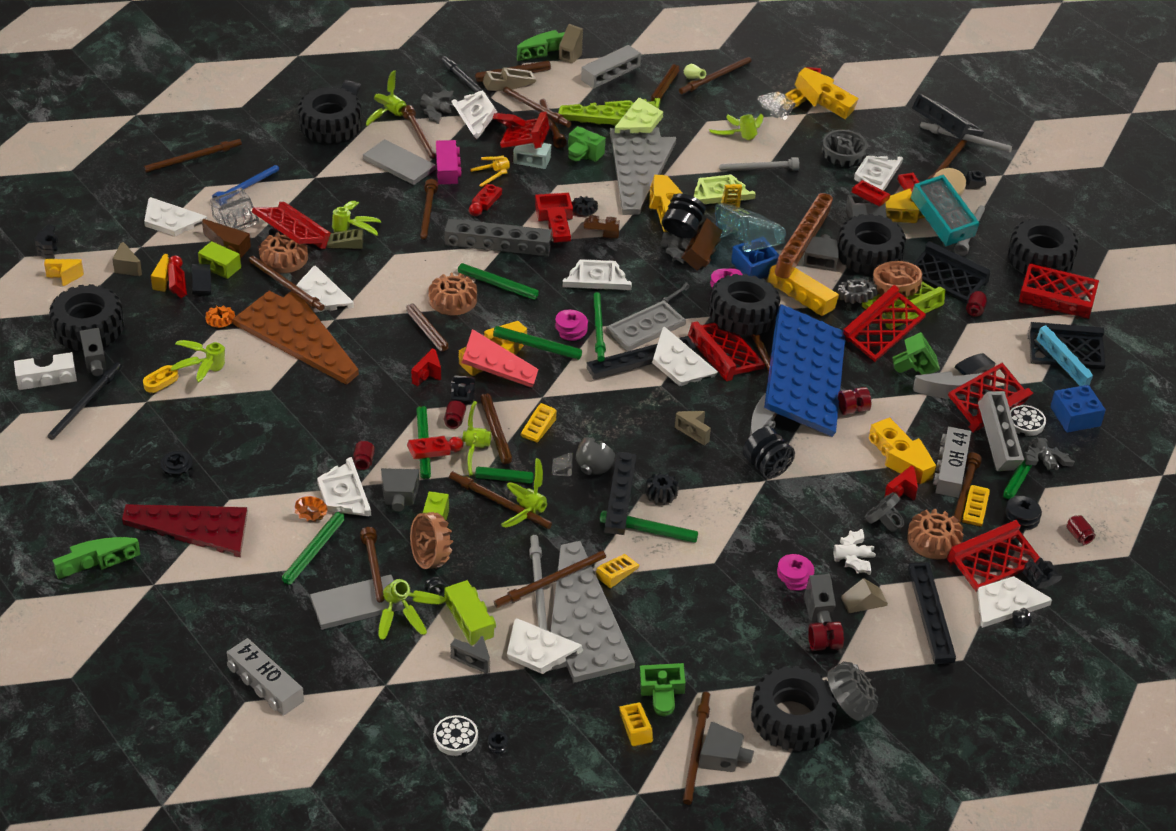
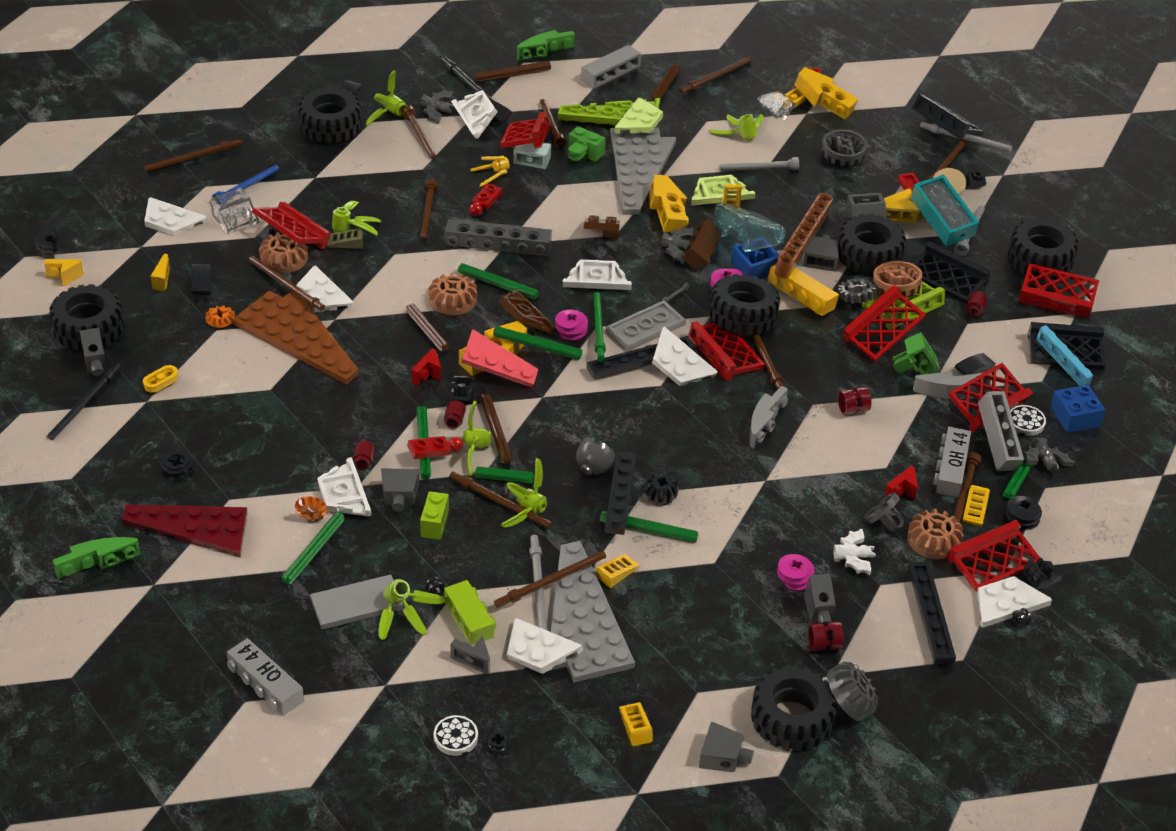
(58, 372): white arch -> none
(126, 262): dark tan slope -> none
(176, 276): red plate -> none
(214, 358): lime plant -> none
(221, 259): lime brick -> none
(227, 237): reddish brown slope -> none
(369, 537): reddish brown piece -> none
(399, 162): light grey tile -> none
(430, 540): nougat gear -> none
(448, 162): dark pink brick -> none
(508, 78): dark tan slope -> none
(509, 120): red plate -> none
(526, 312): none -> reddish brown wing
(544, 413): yellow slope -> none
(555, 209): red plate -> none
(556, 117): reddish brown bar -> none
(562, 465): clear slope -> none
(571, 44): dark tan slope -> none
(581, 209): black gear -> none
(662, 683): bright green brick -> none
(683, 216): black wheel -> none
(693, 425): dark tan slope -> none
(694, 72): yellowish green cone -> none
(702, 713): reddish brown bar -> none
(768, 452): black wheel -> none
(805, 370): blue plate -> none
(863, 597): dark tan slope -> none
(870, 193): red plate -> none
(877, 170): white wing -> none
(901, 450): yellow brick -> none
(1081, 529): dark red brick -> none

